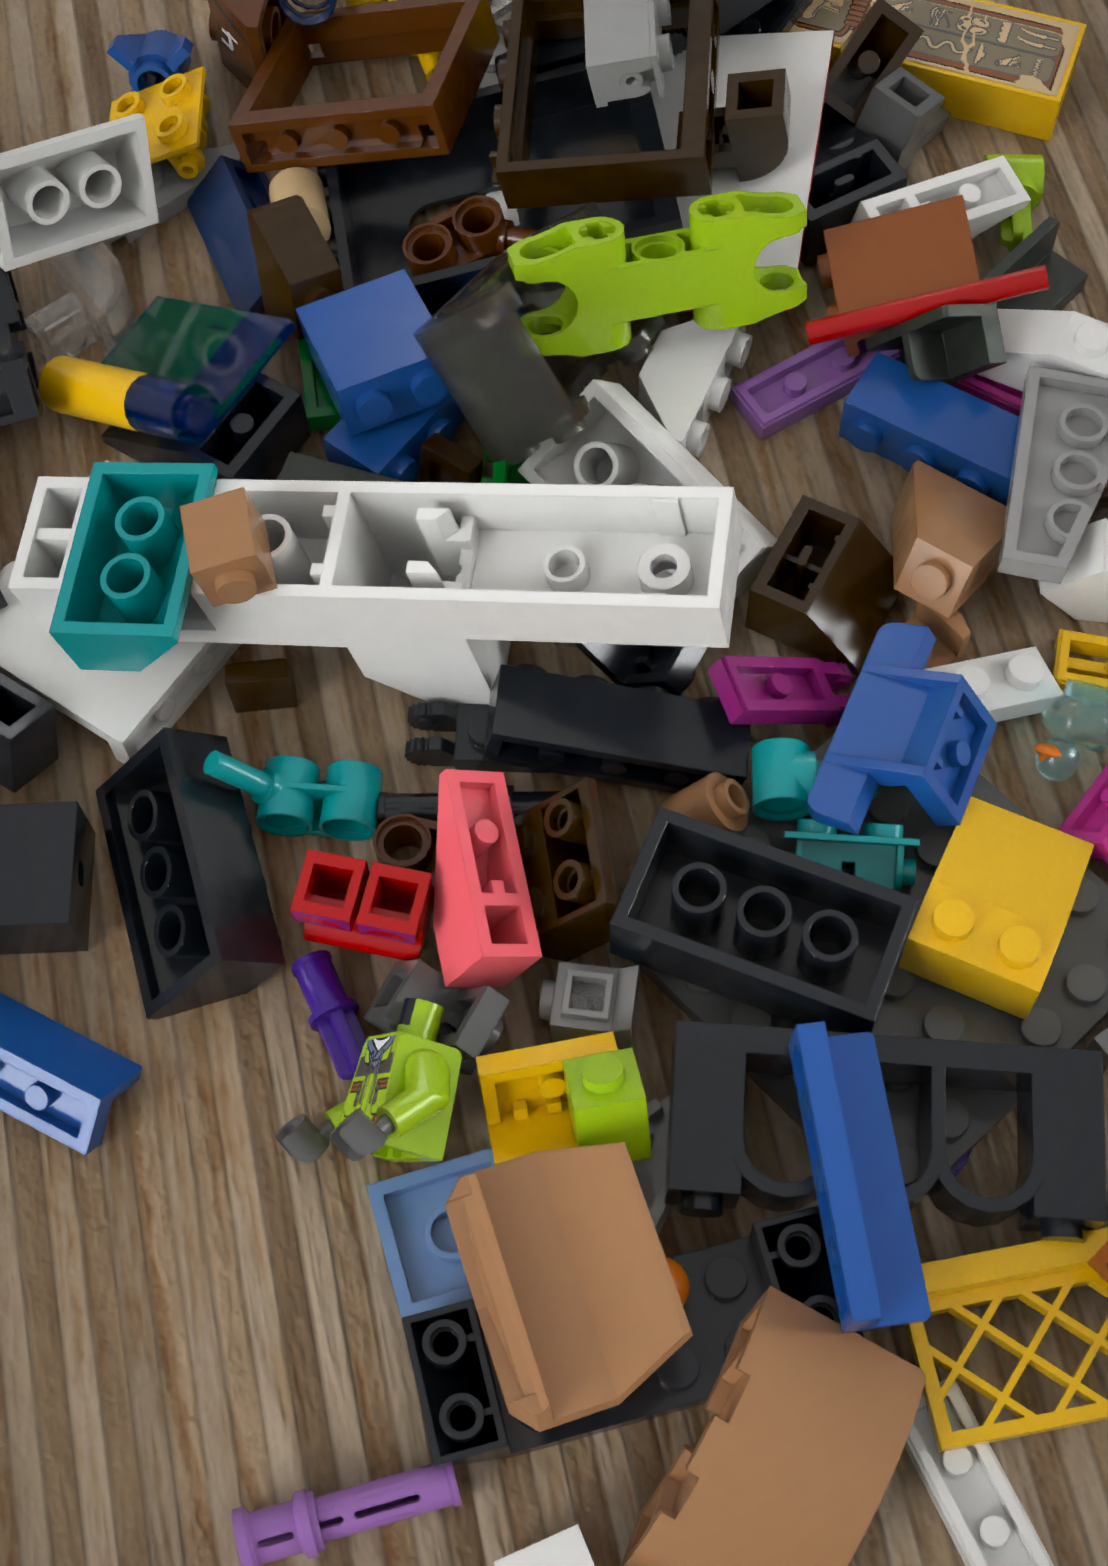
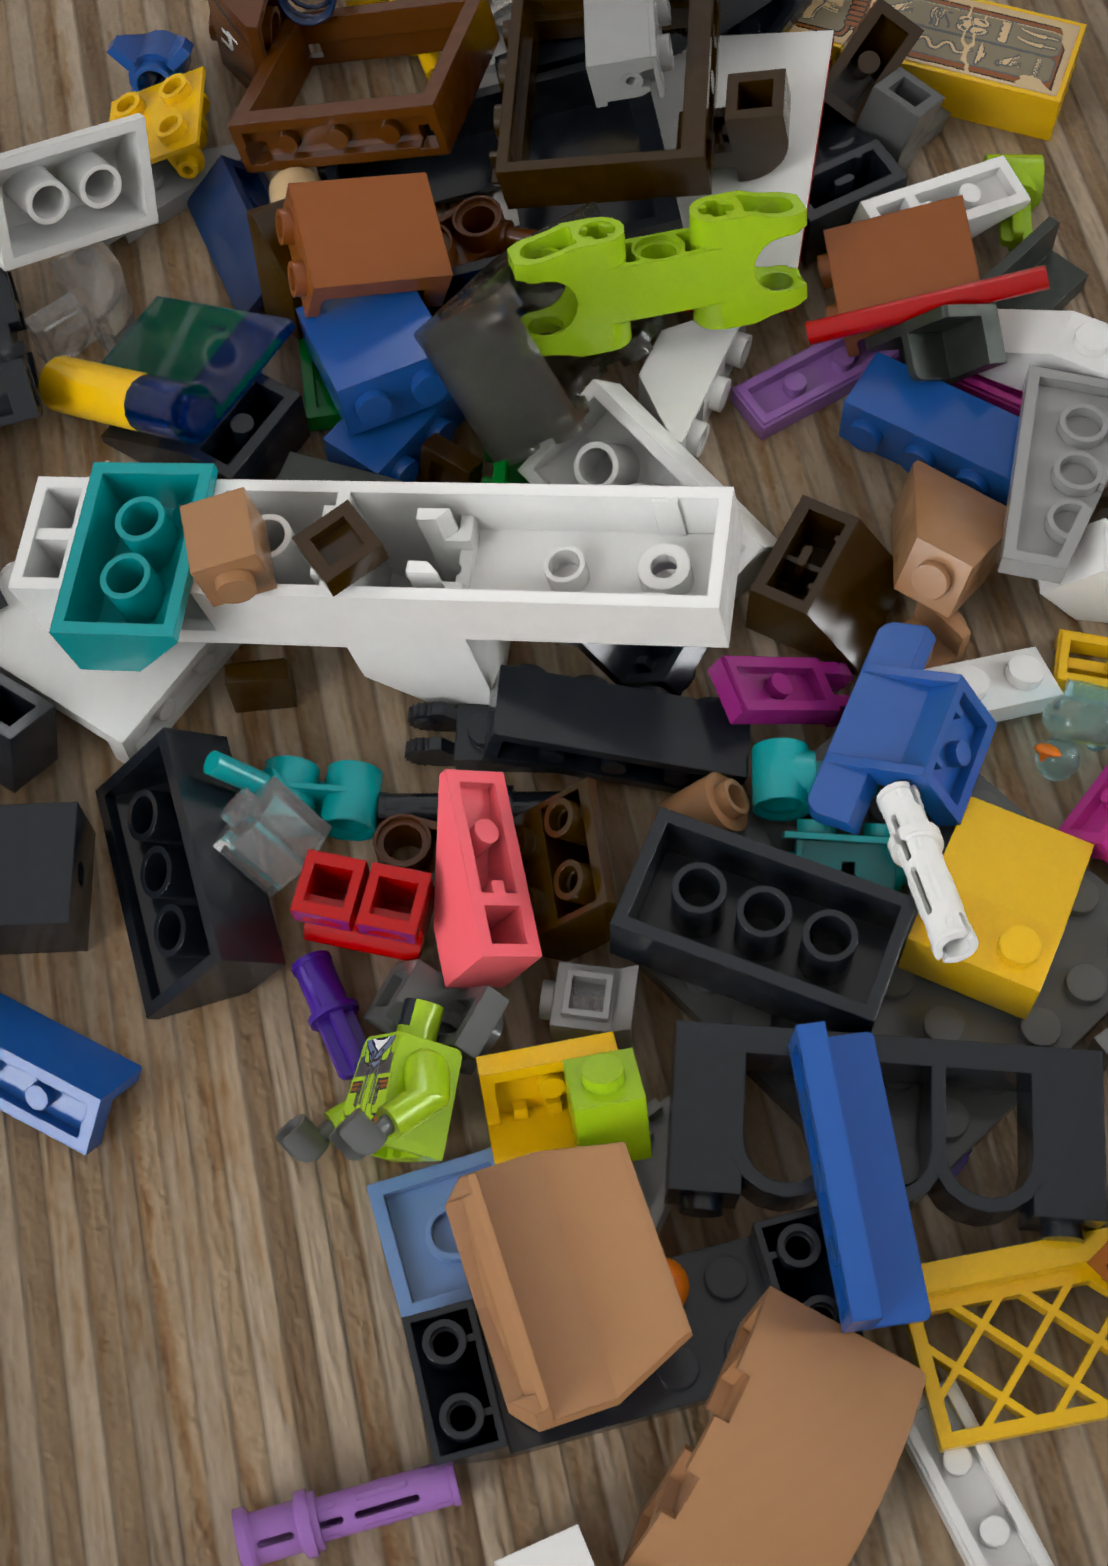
(270, 834): none -> clear brick
(340, 548): none -> dark brown plate
(363, 239): none -> dark orange panel
(918, 849): none -> white pin

